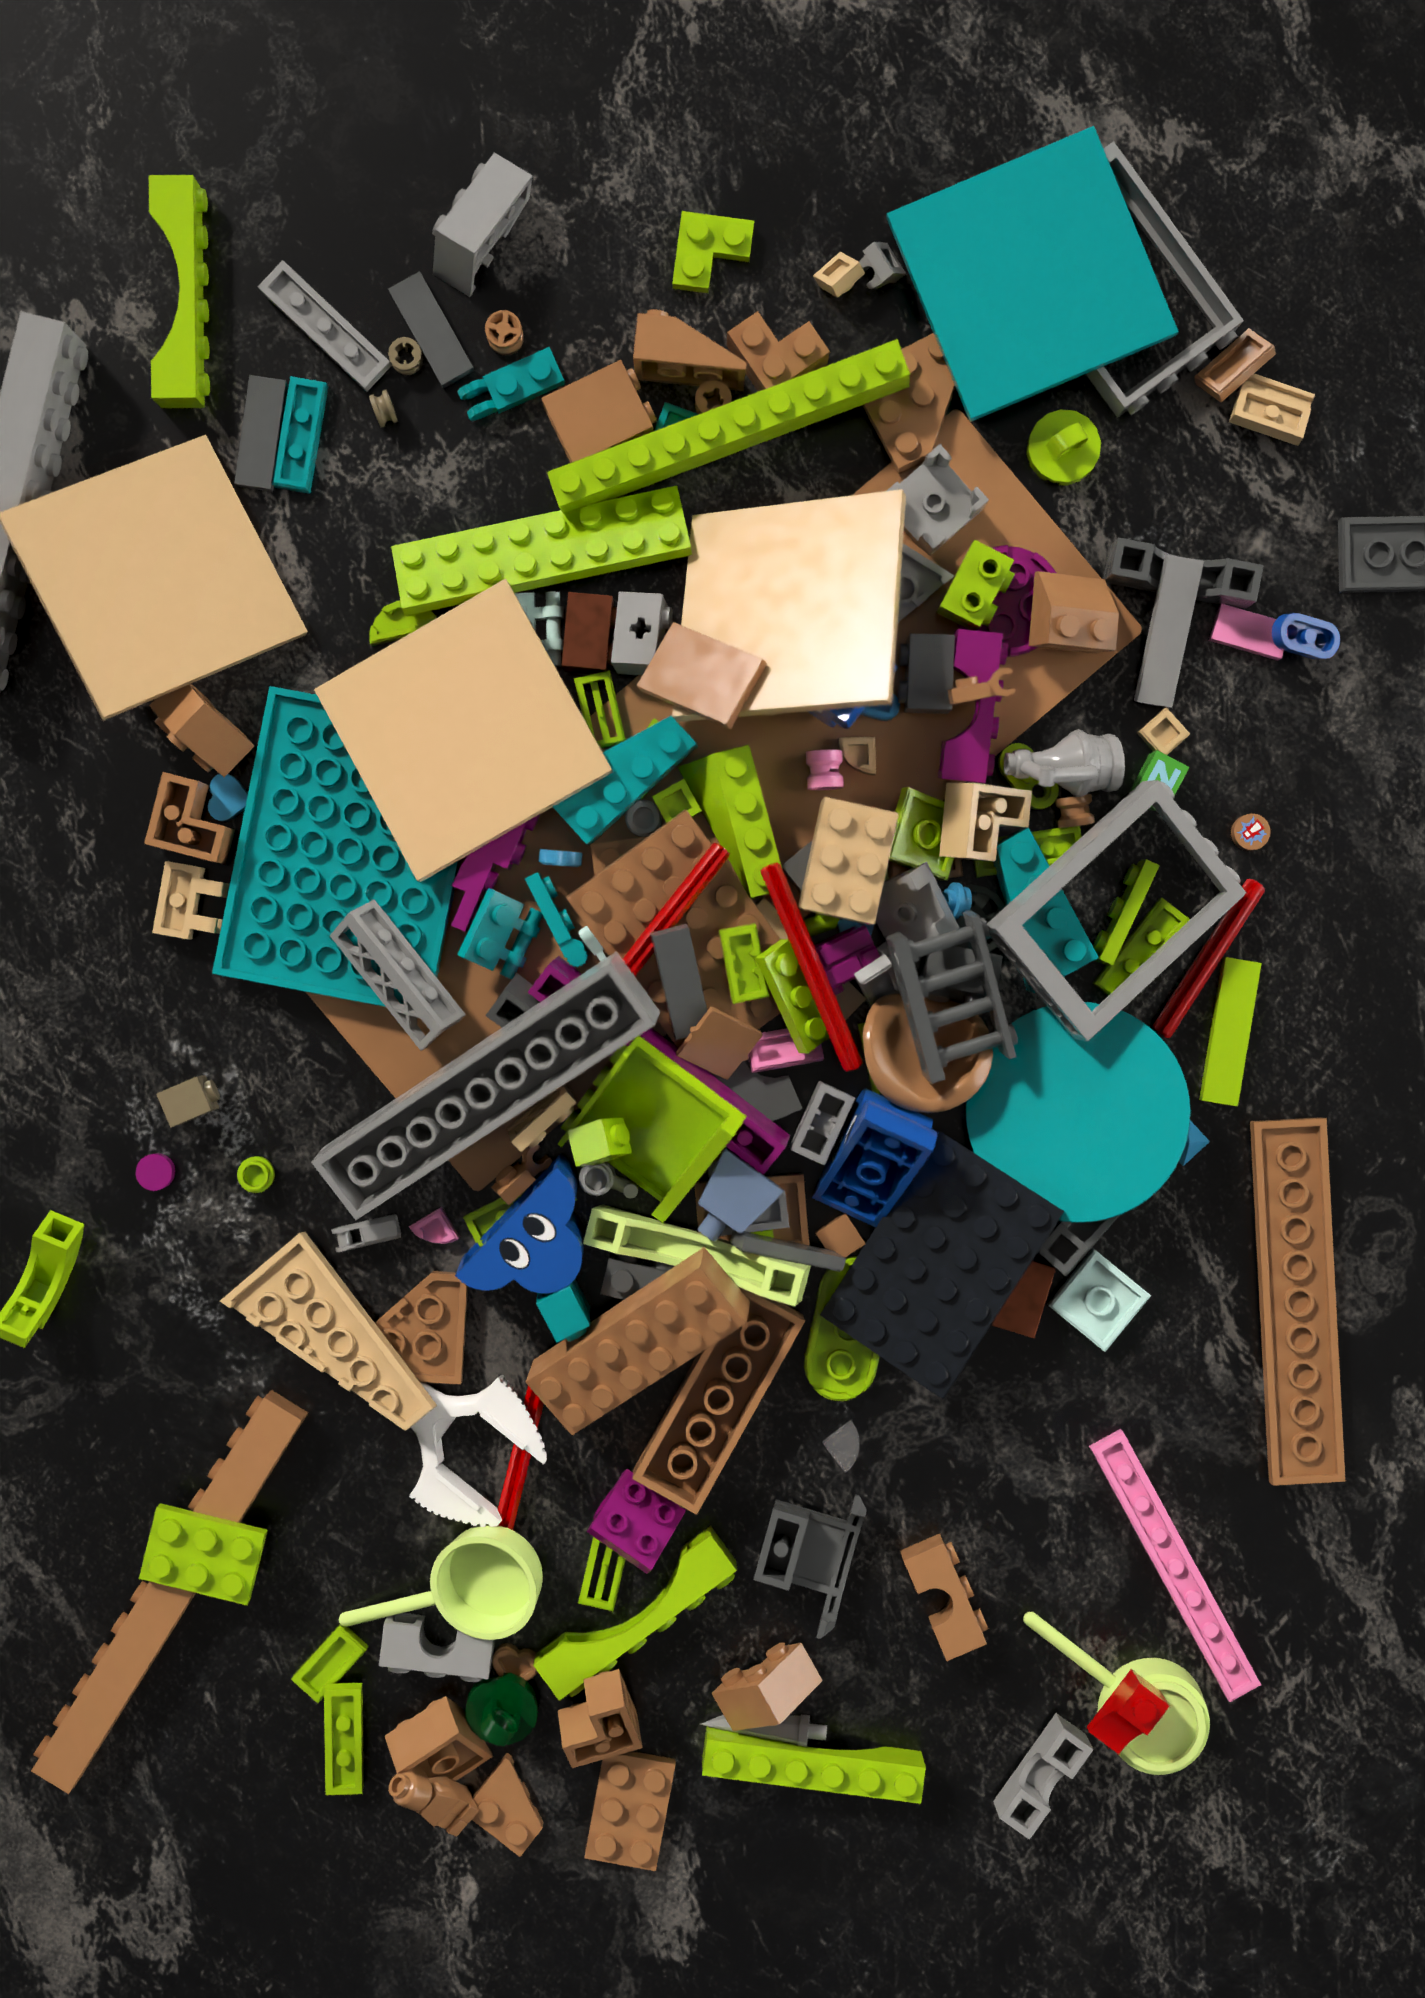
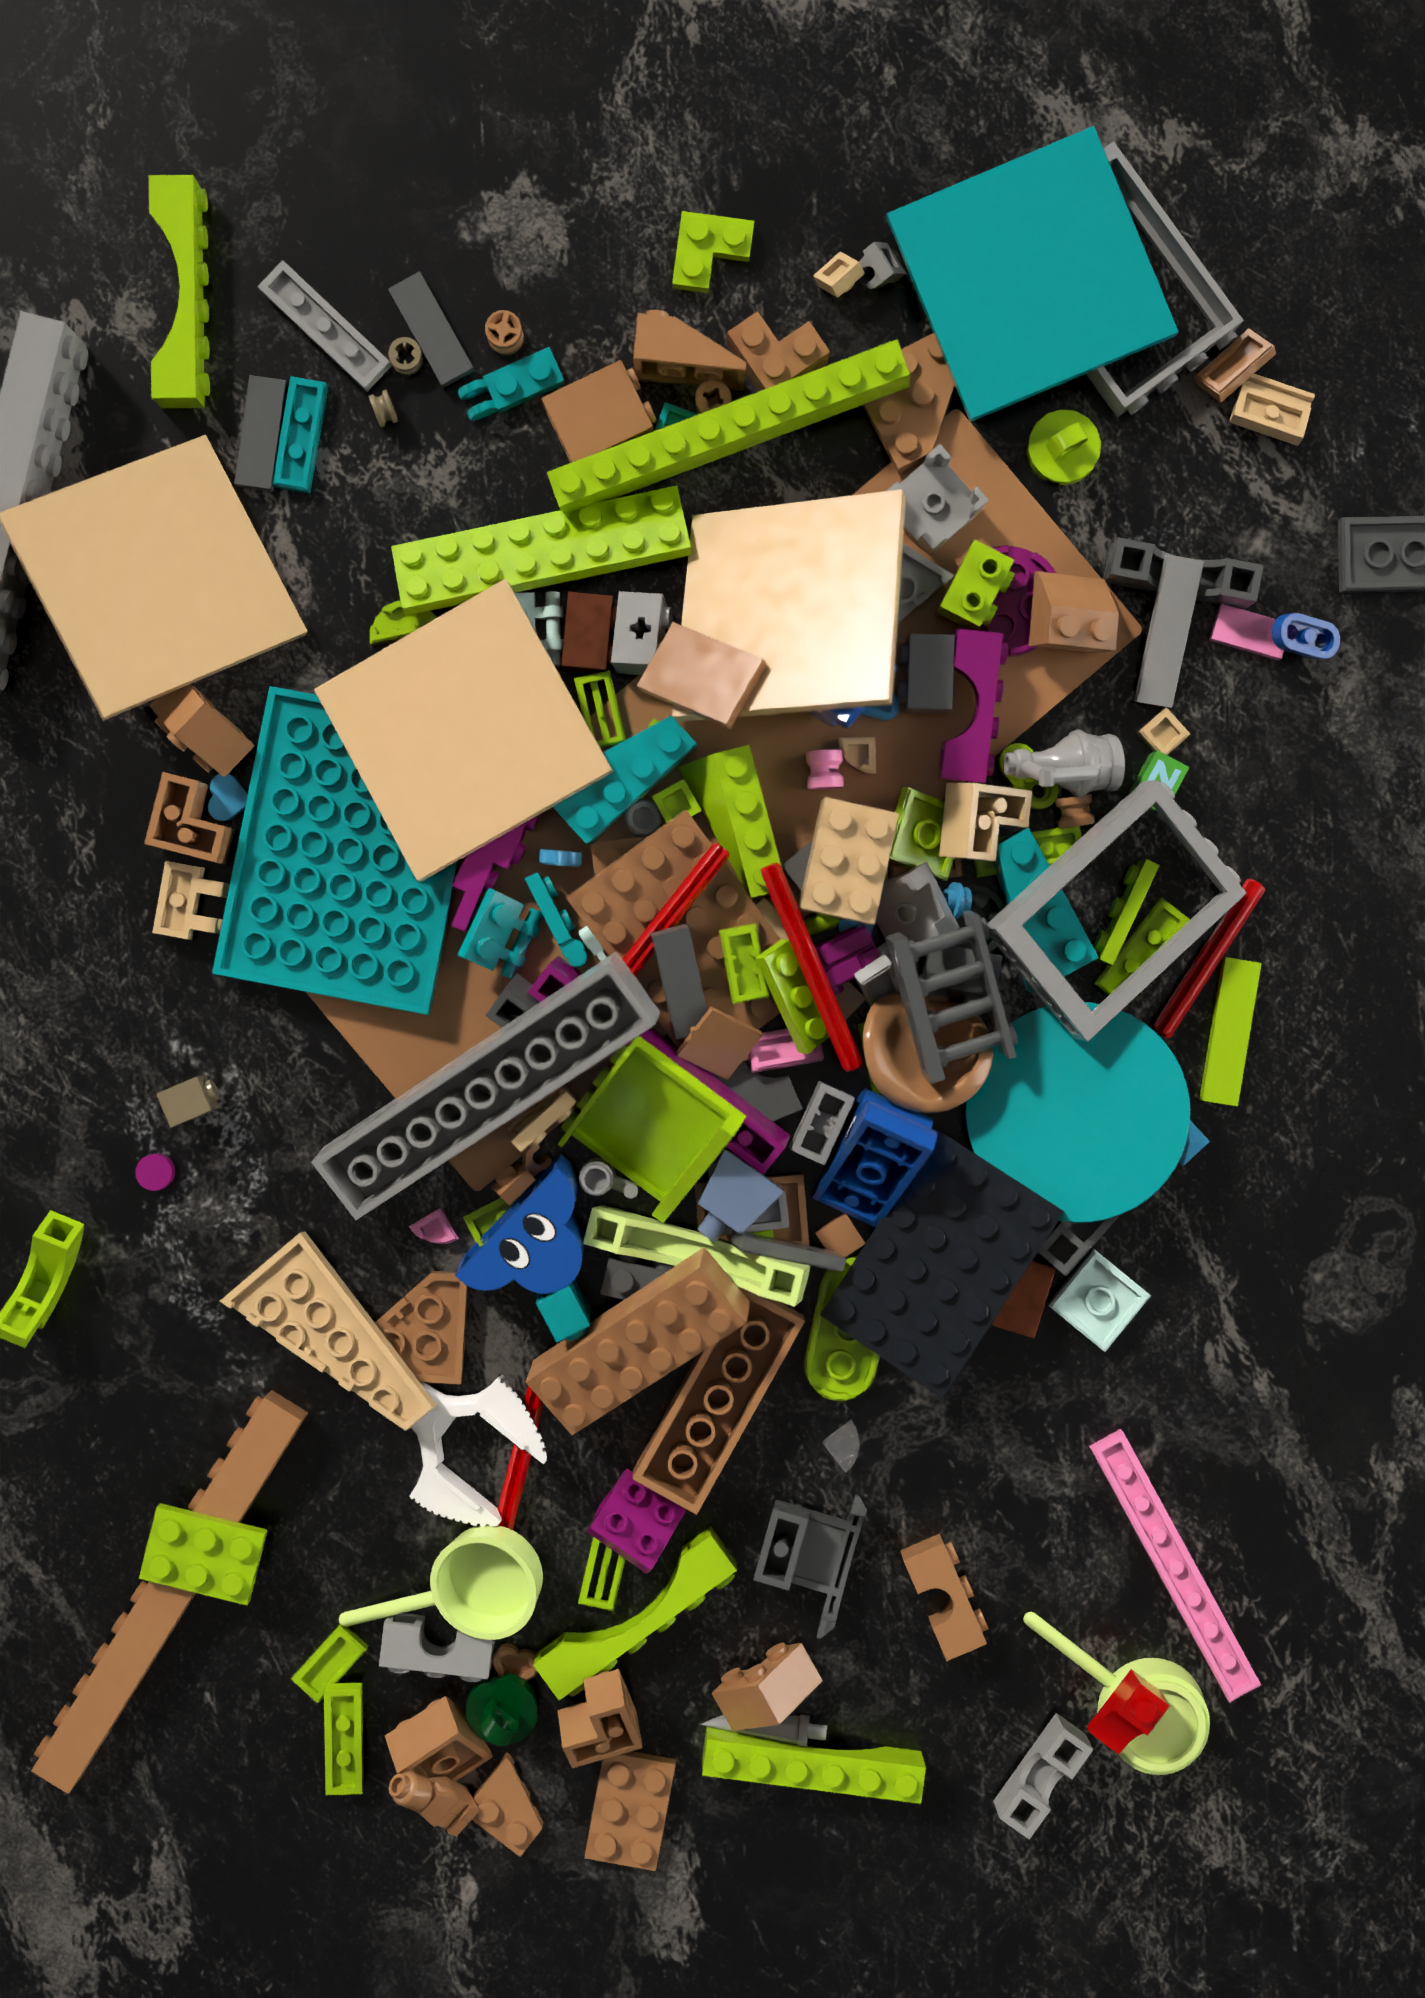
(255, 1174): lime plate -> none
(371, 1232): light grey bar -> none
(401, 970): light grey fence -> none
(478, 221): light grey wedge -> none
(599, 1141): lime brick -> none
(971, 689): medium nougat plate -> none
(1250, 832): medium nougat tile -> none
(1297, 1301): medium nougat plate -> none

